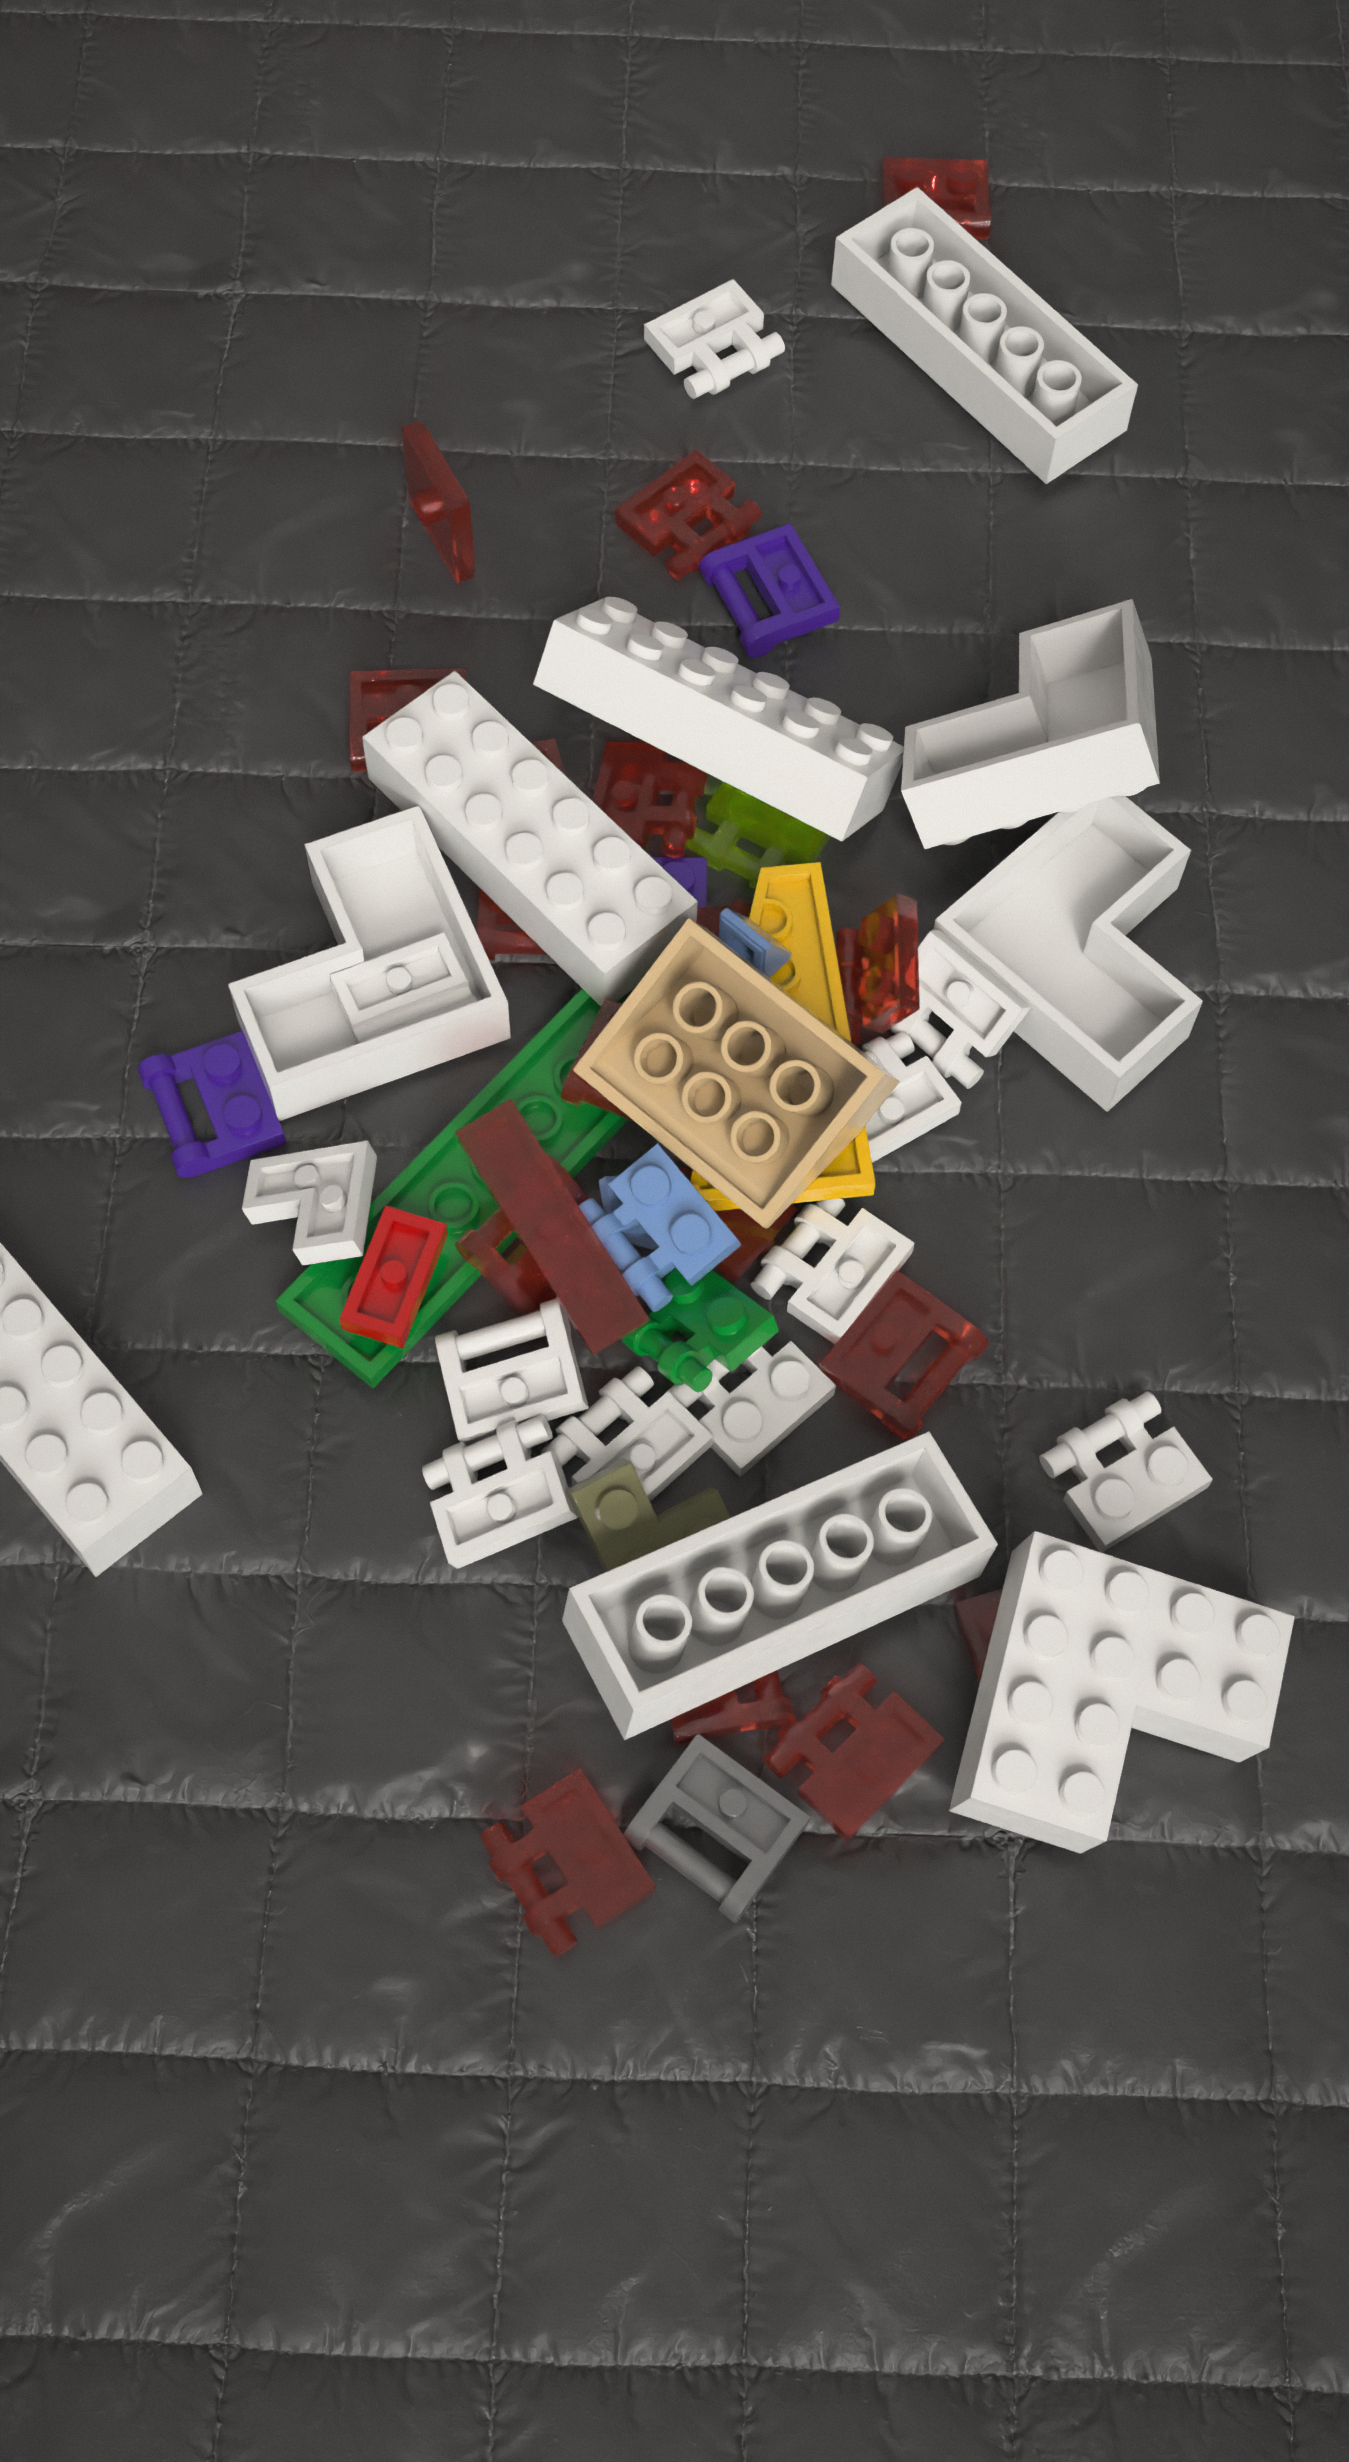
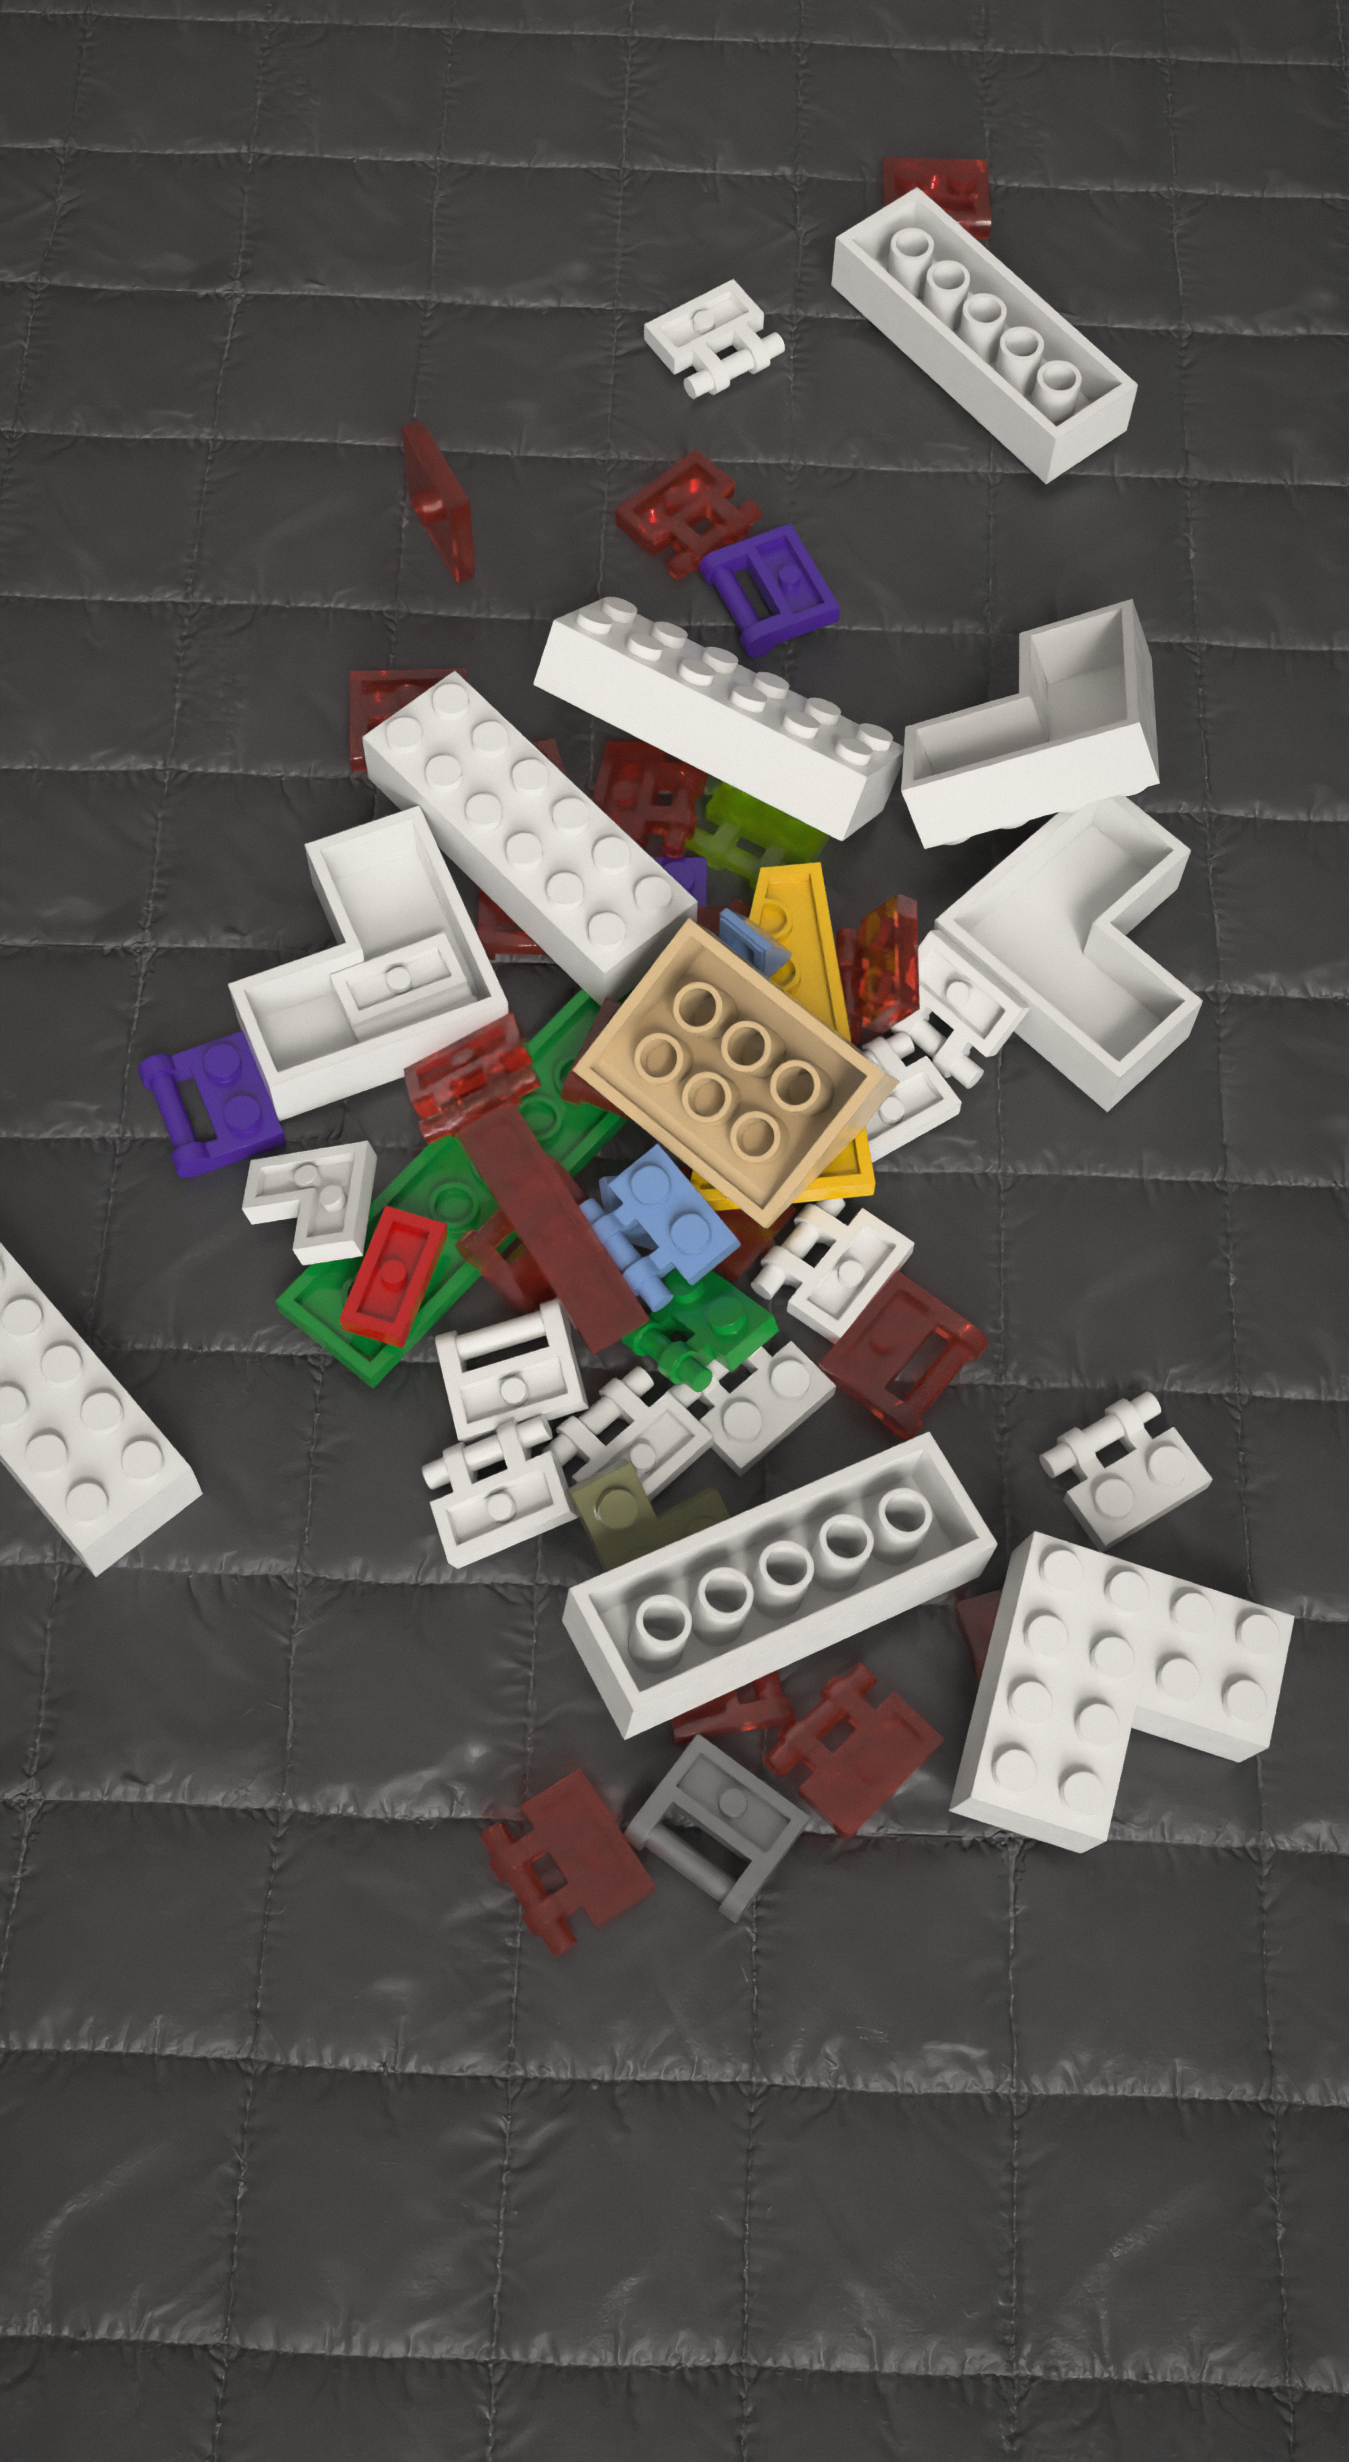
(471, 1078): none -> clear red plate

